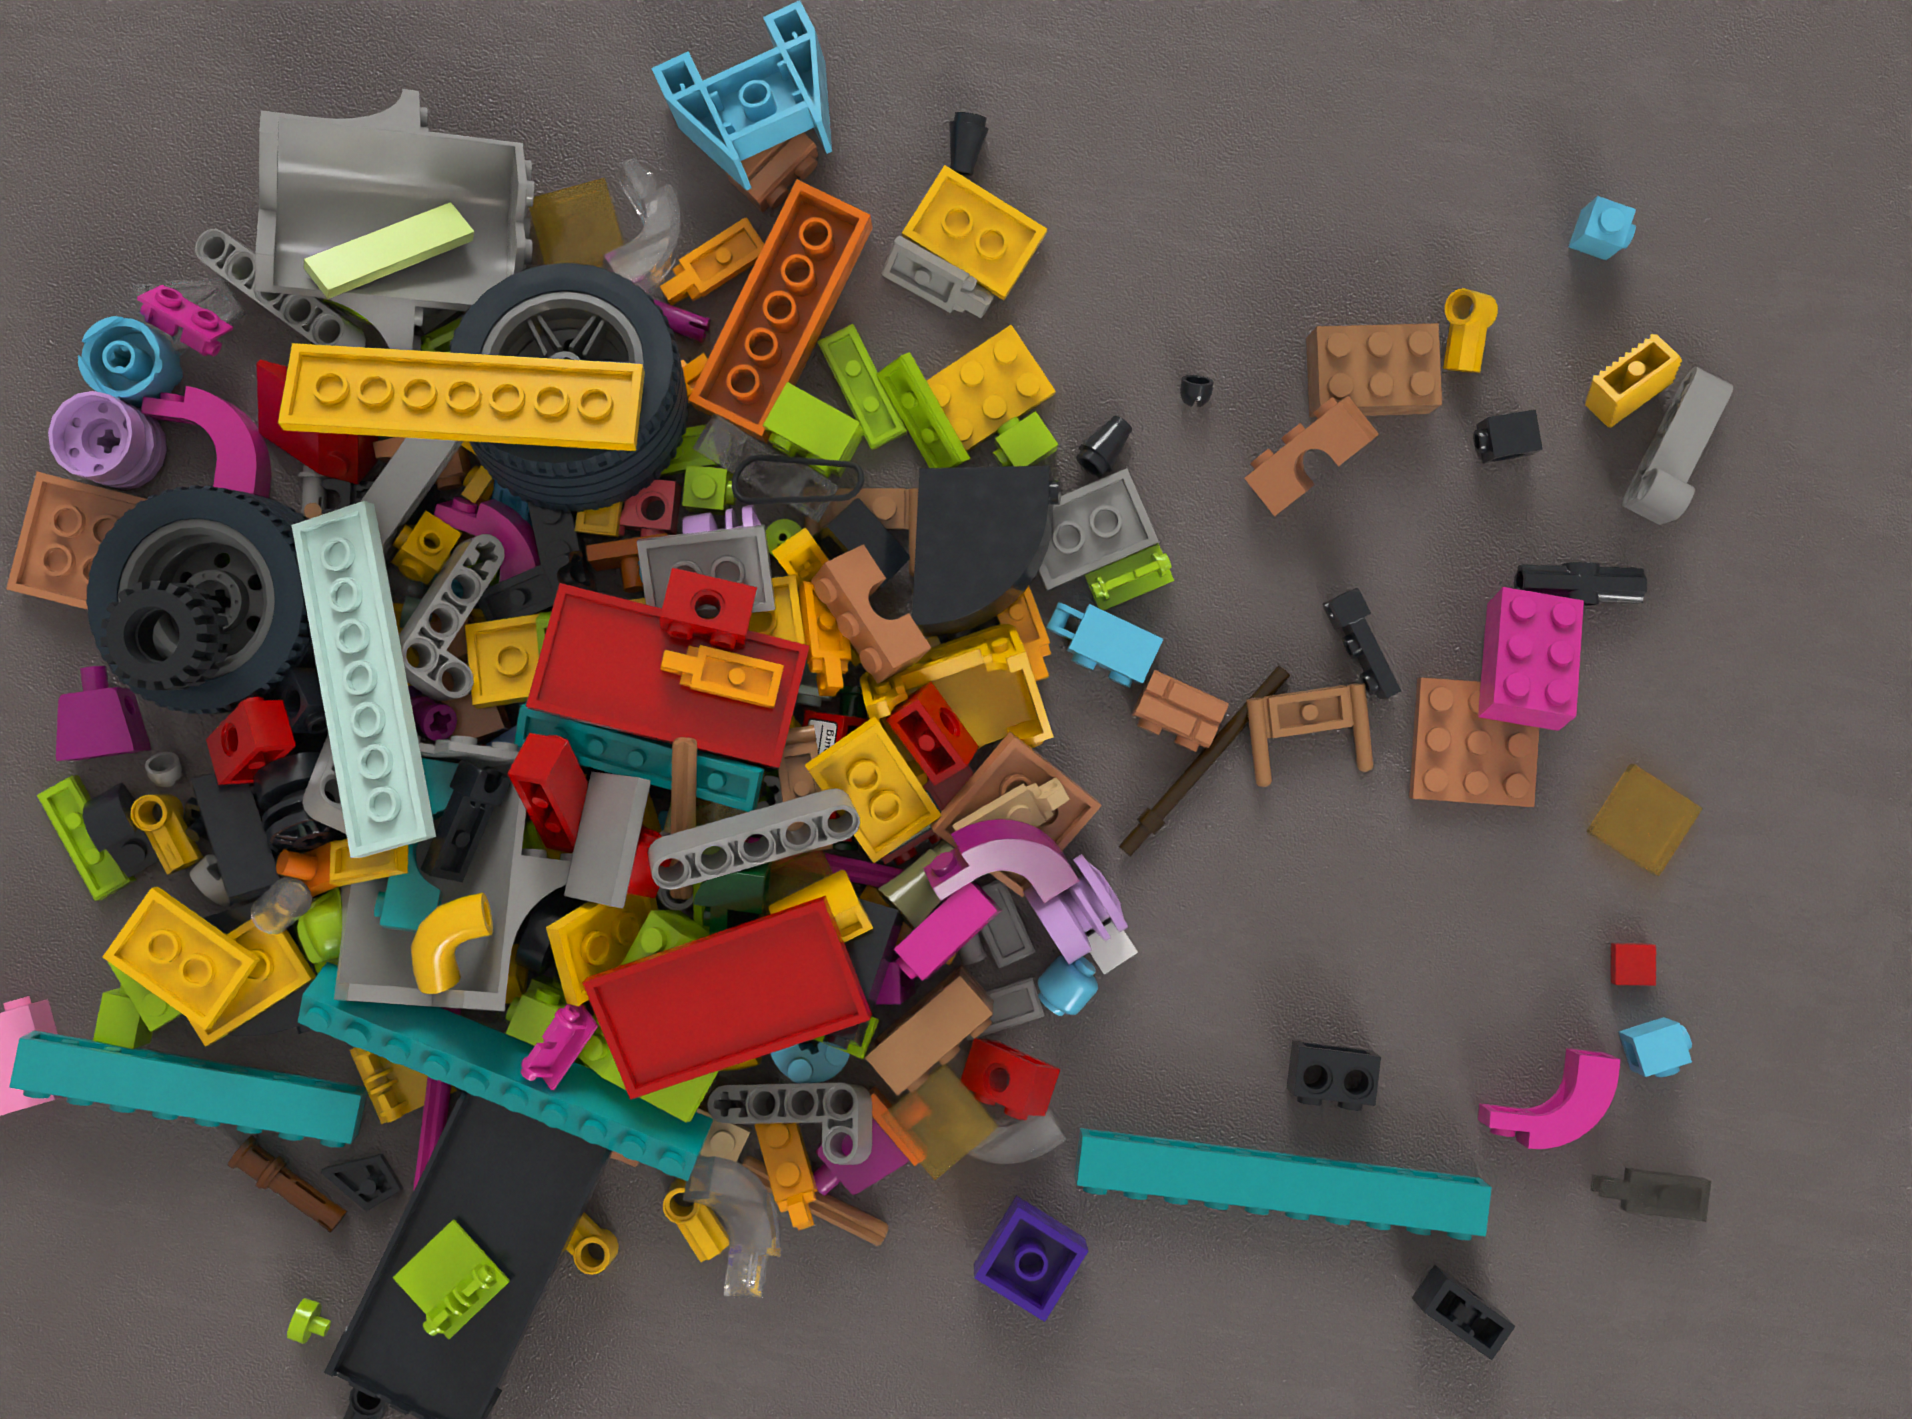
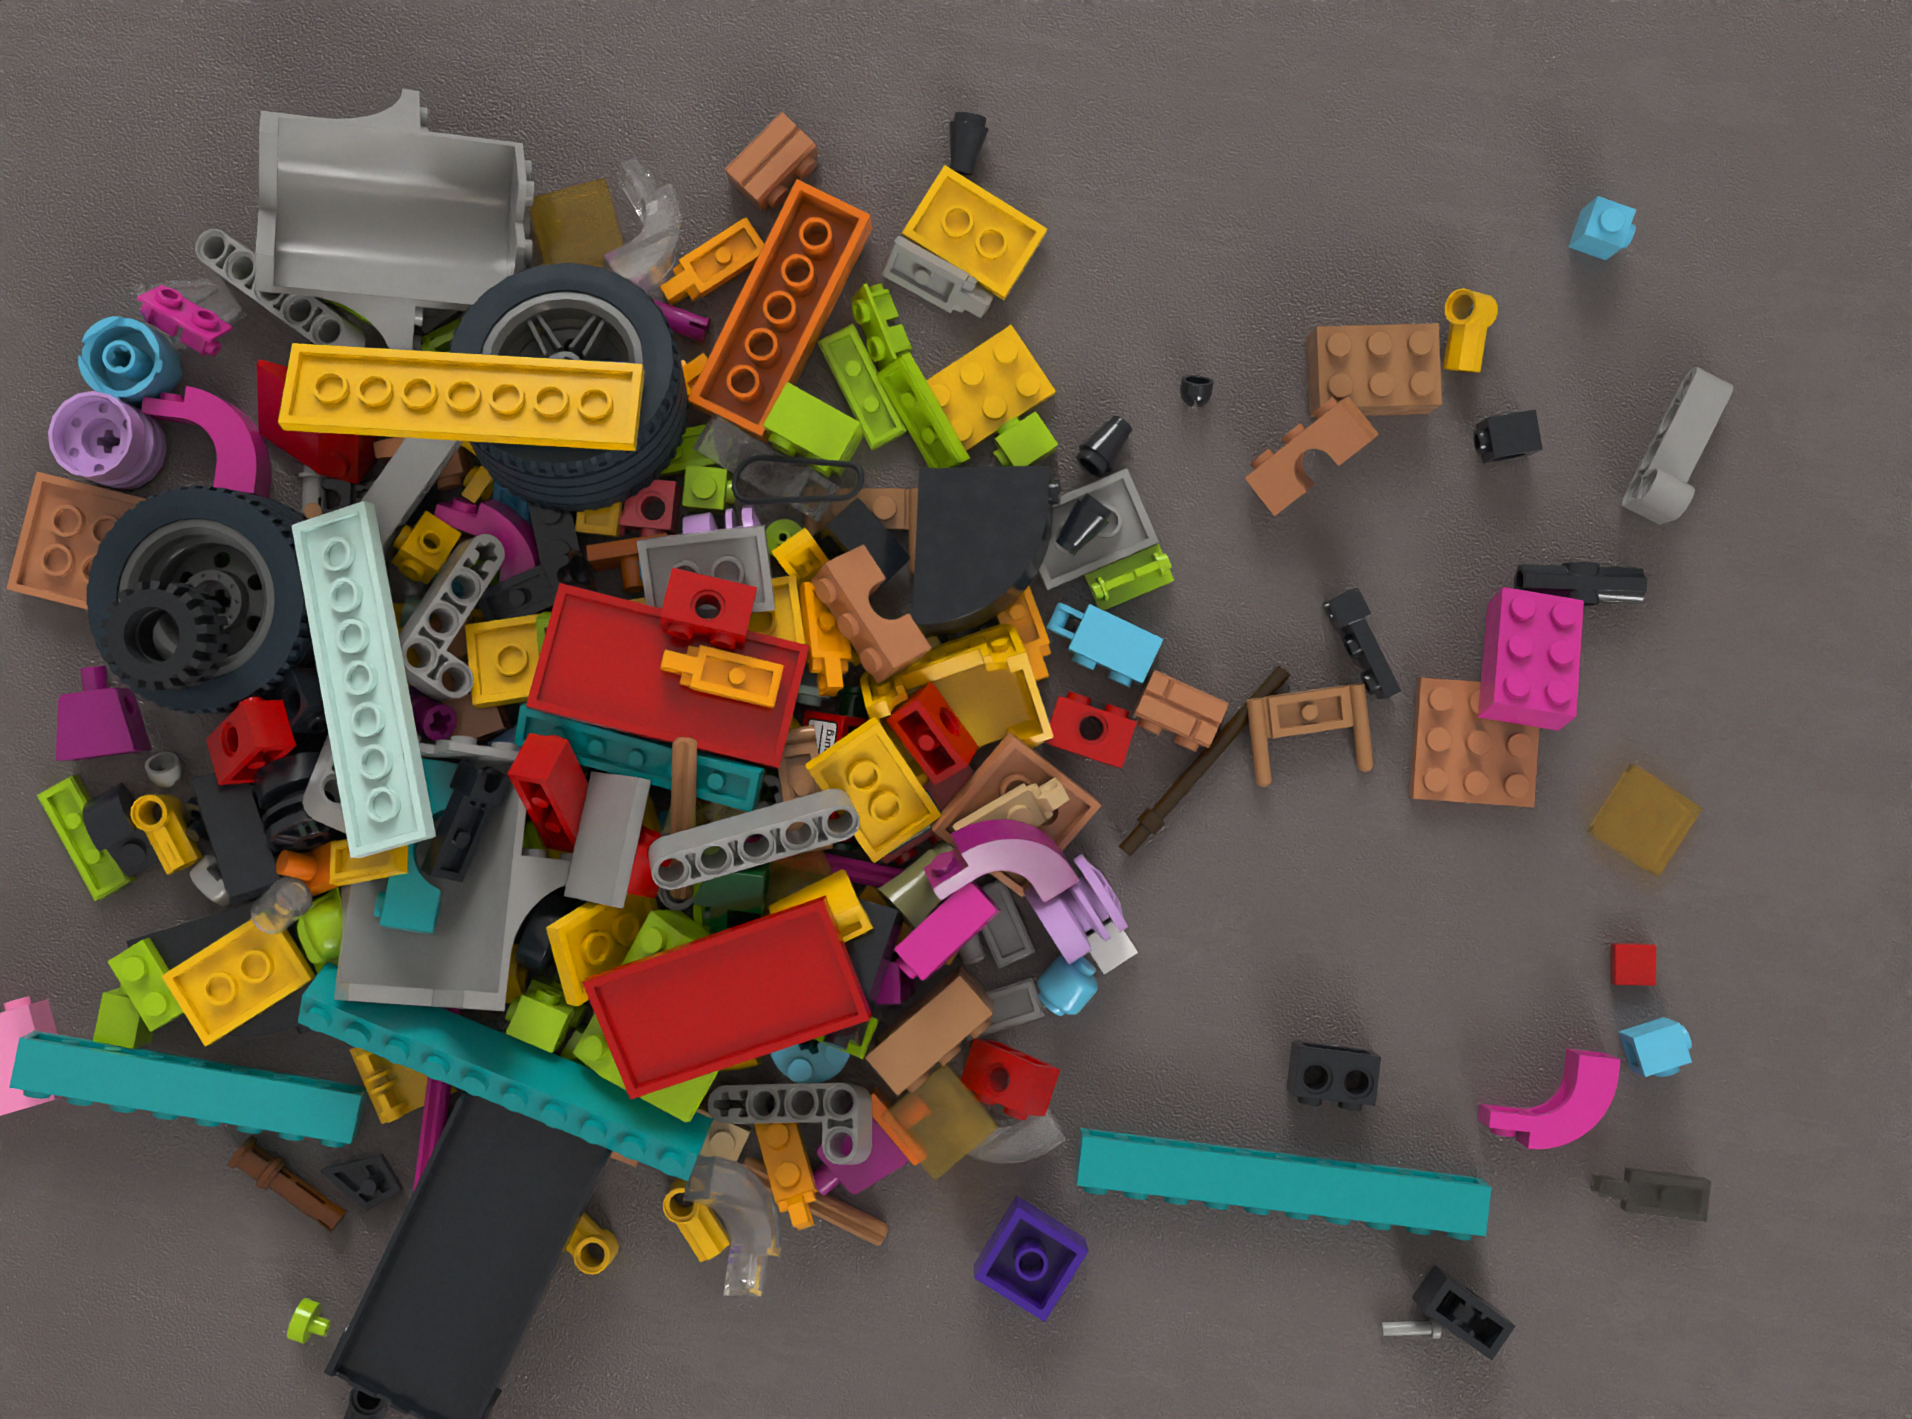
(181, 958): yellow plate -> none
(388, 250): yellowish green tile -> none
(441, 934): yellow cylinder -> none
(450, 1280): lime hinge -> none
(561, 1045): dark pink hinge -> none
(755, 100): medium azure wedge -> none
(873, 309): none -> lime hinge
(1083, 523): none -> black cone
(1115, 732): none -> red brick
(1412, 1328): none -> light grey piece
(1632, 380): yellow brick -> none

